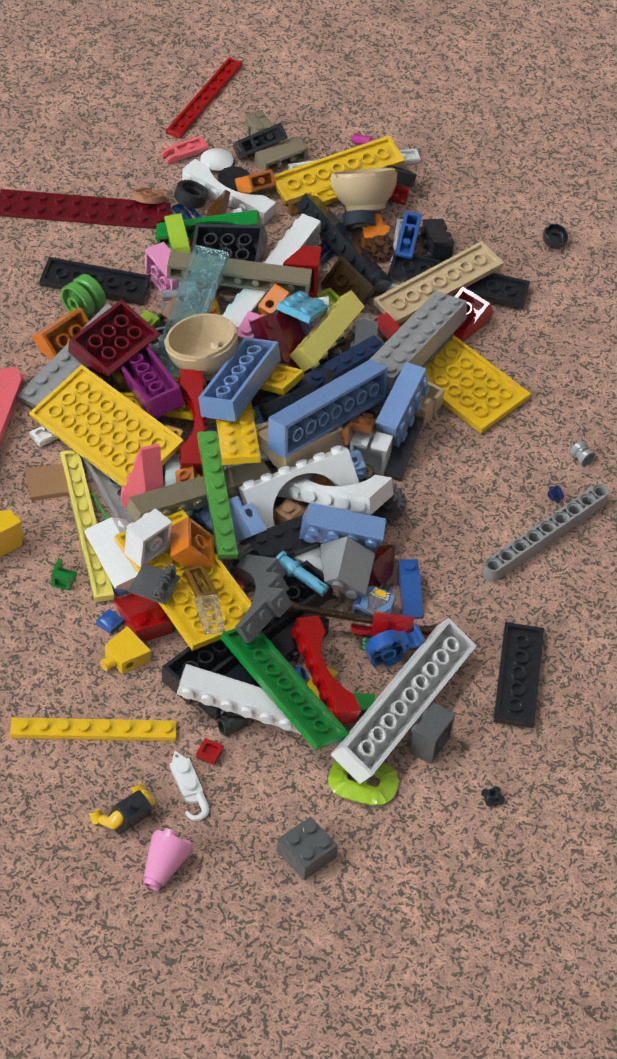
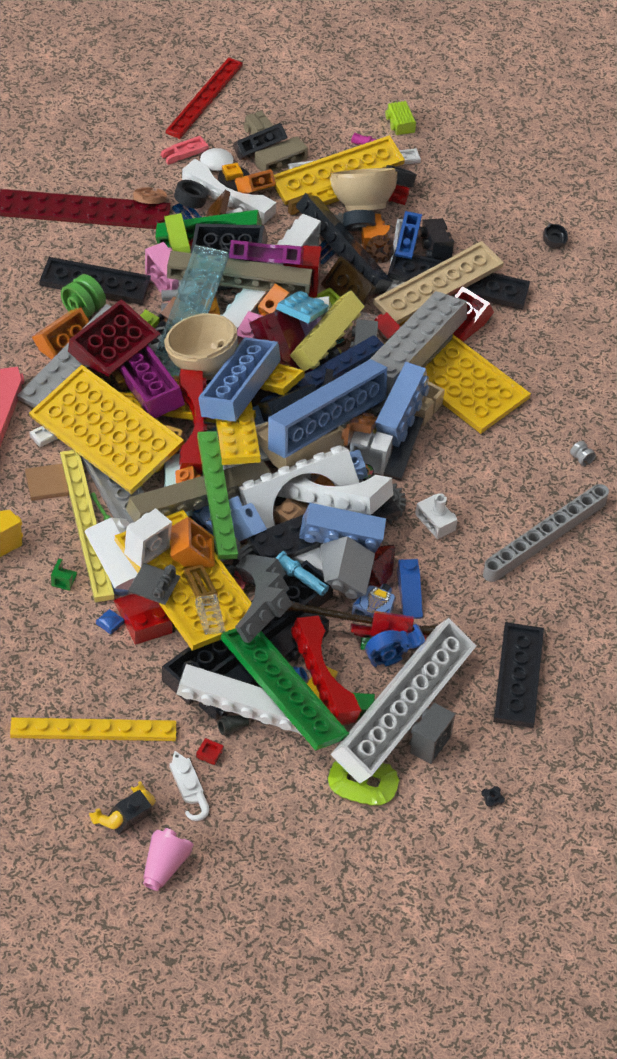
(125, 652): yellow torso -> none
(146, 474): coral wedge -> none
(232, 171): none -> light orange tile
(266, 252): none -> magenta arch
(307, 848): dark grey brick -> none
(400, 118): none -> lime brick
(436, 515): none -> white brick
(555, 493): clear blue plate -> none

